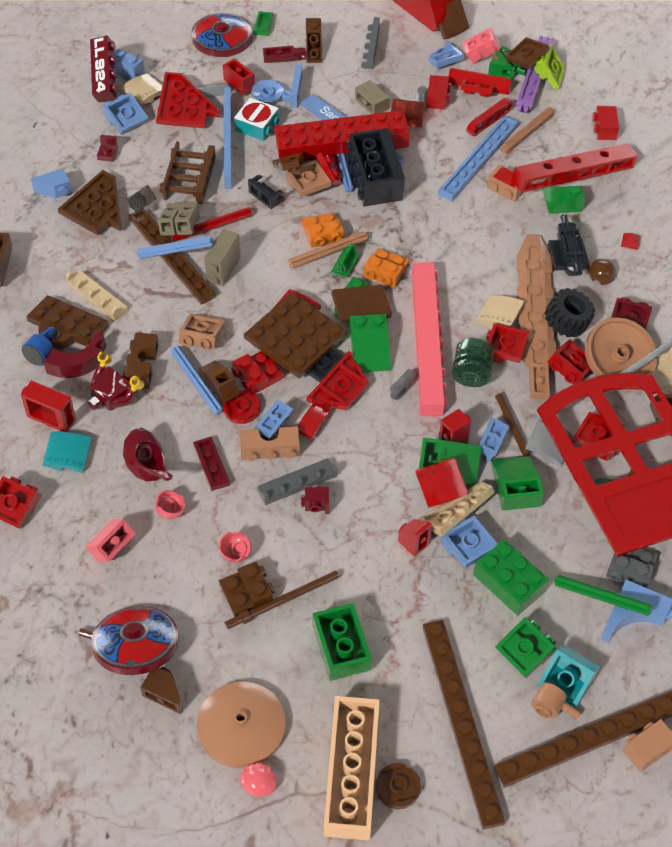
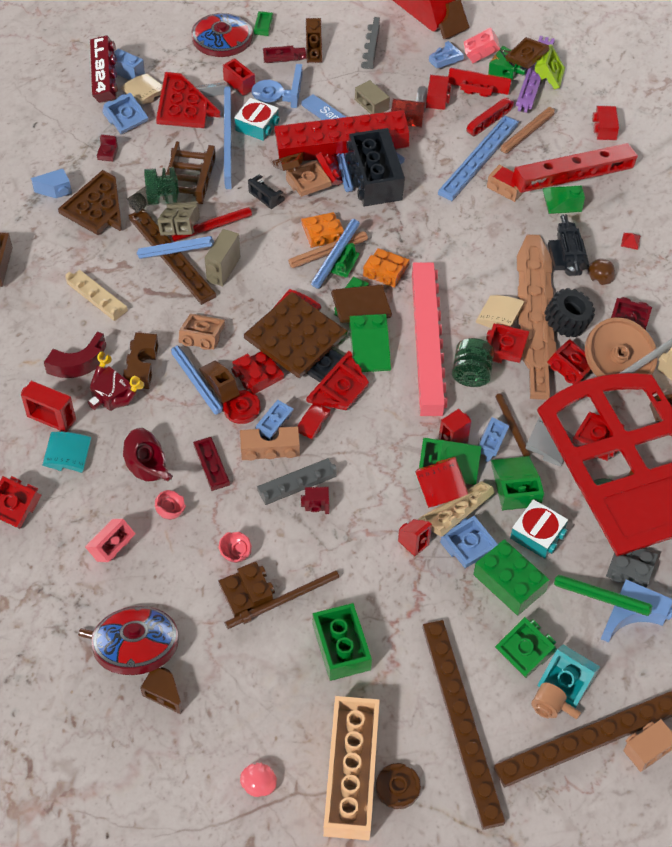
(58, 327): reddish brown plate -> none
(161, 186): none -> clear green wheel
(236, 741): nougat dish -> none
(335, 253): none -> medium blue axle
(402, 384): flat silver bar -> none
(539, 529): none -> piece

